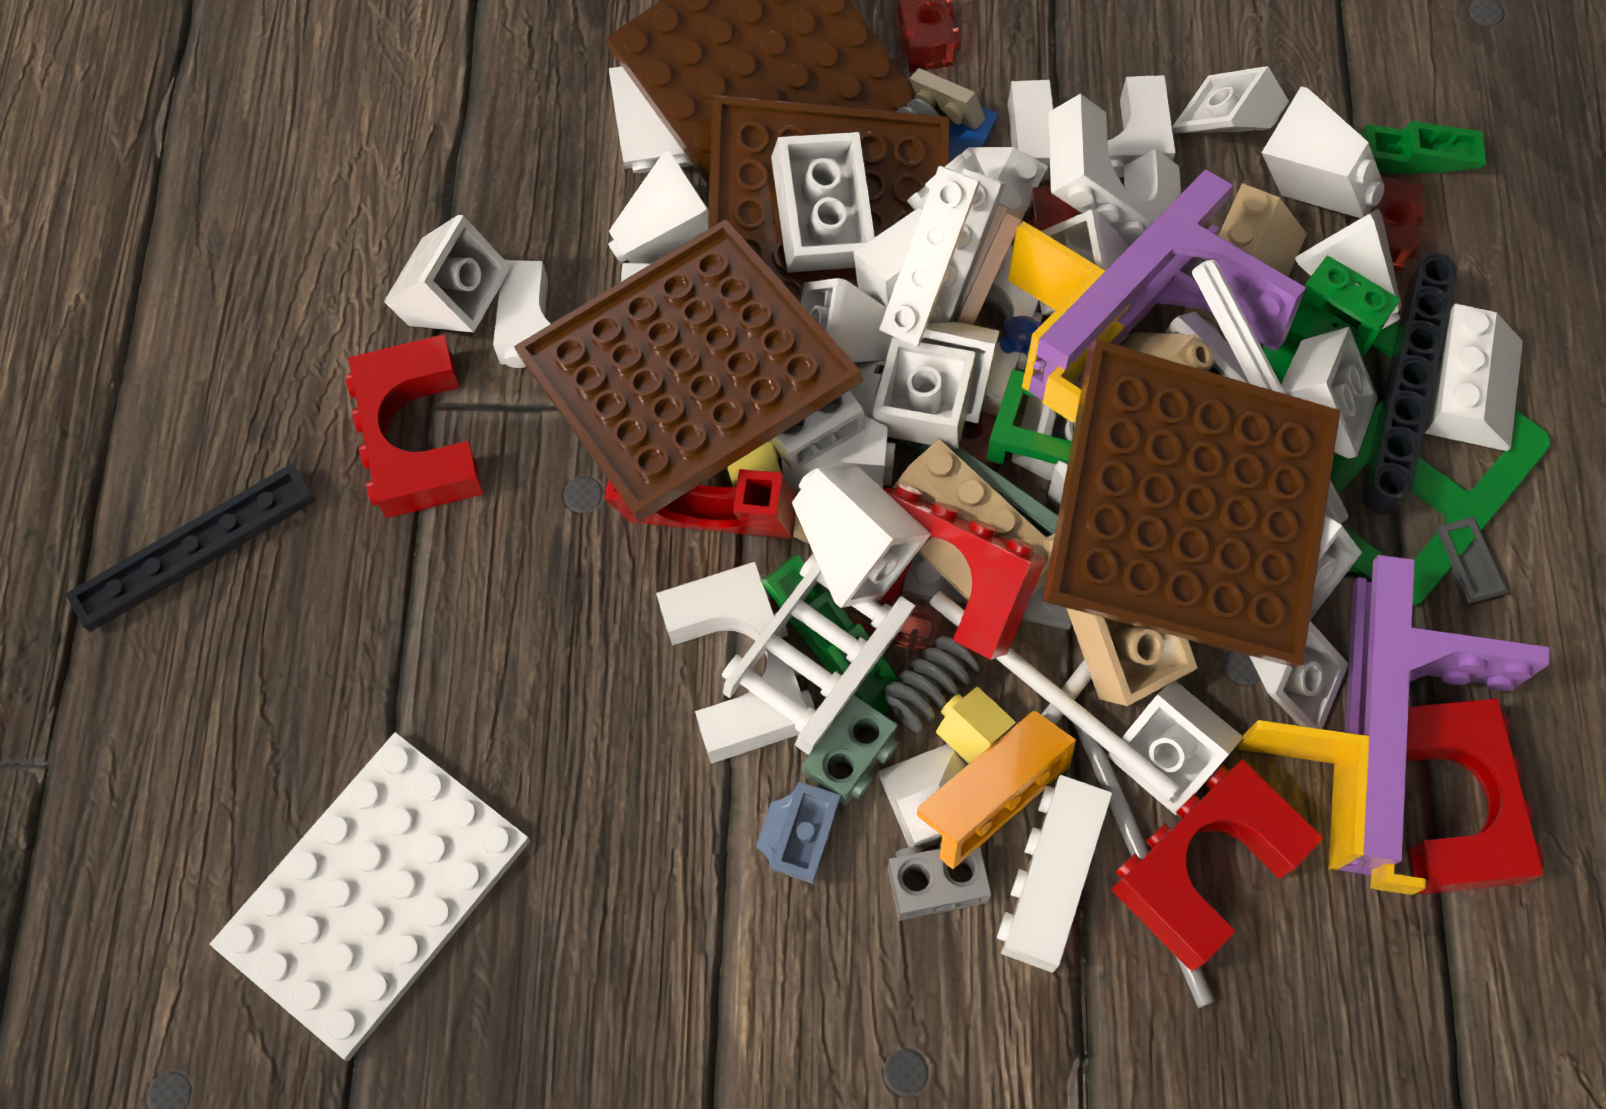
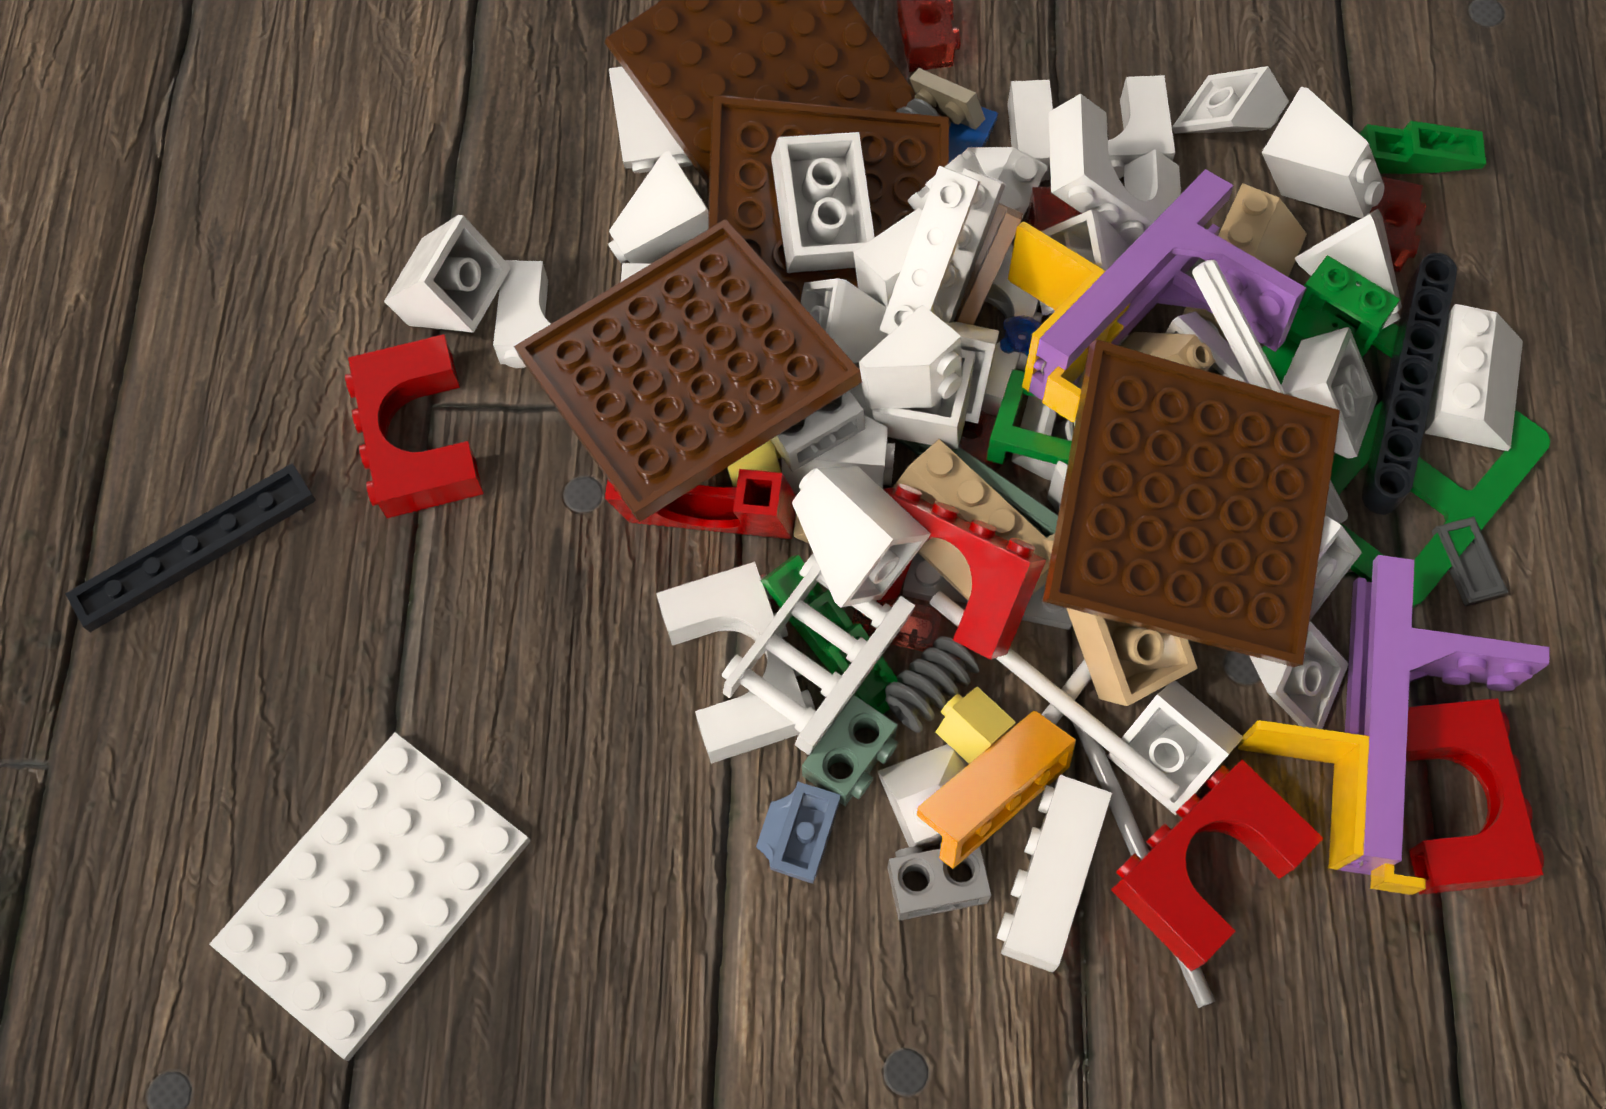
(913, 364): none -> white slope

